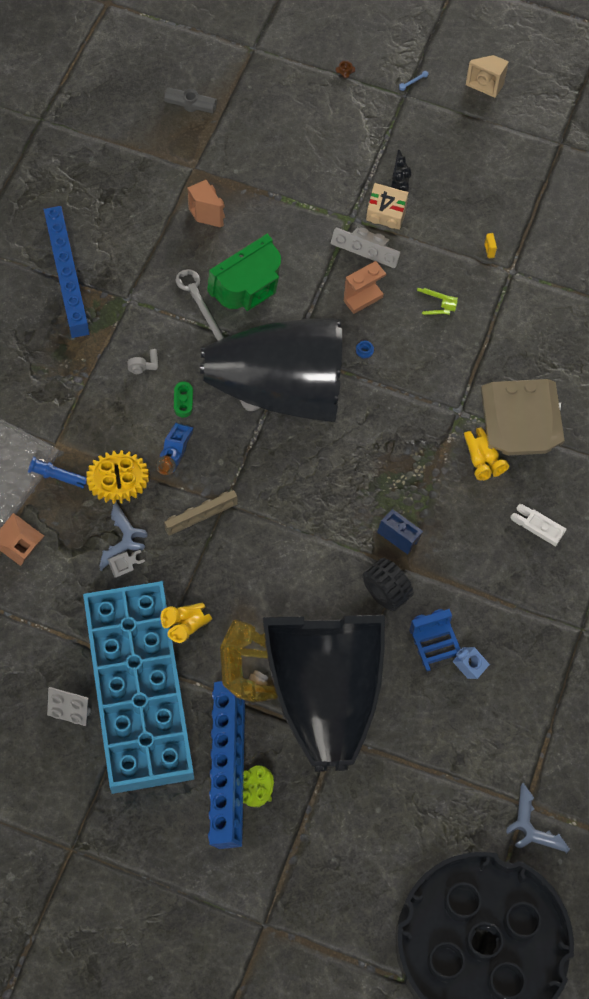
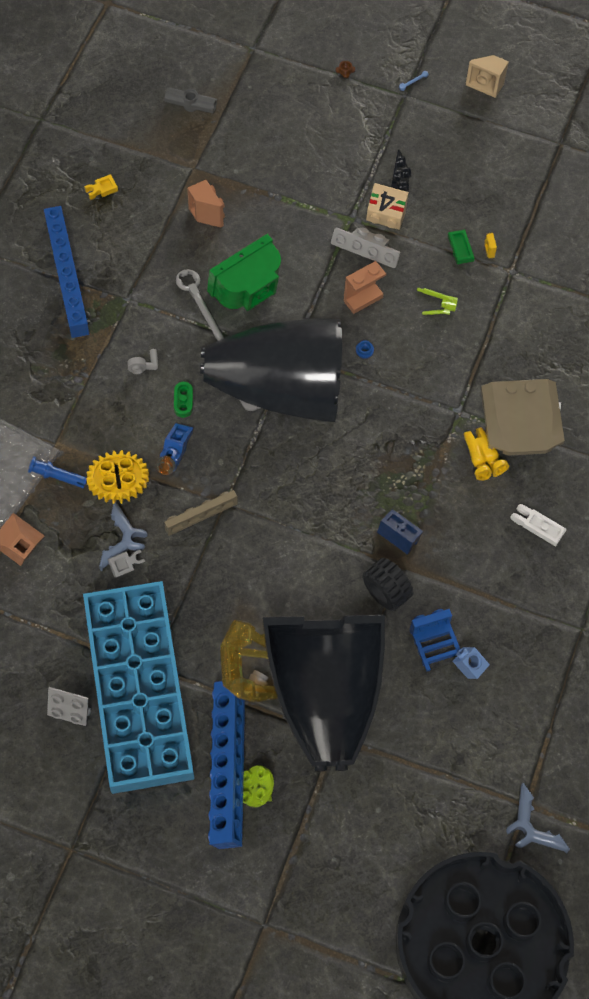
(103, 186): none -> yellow plate
(188, 619): yellow piece -> none
(461, 246): none -> green tile

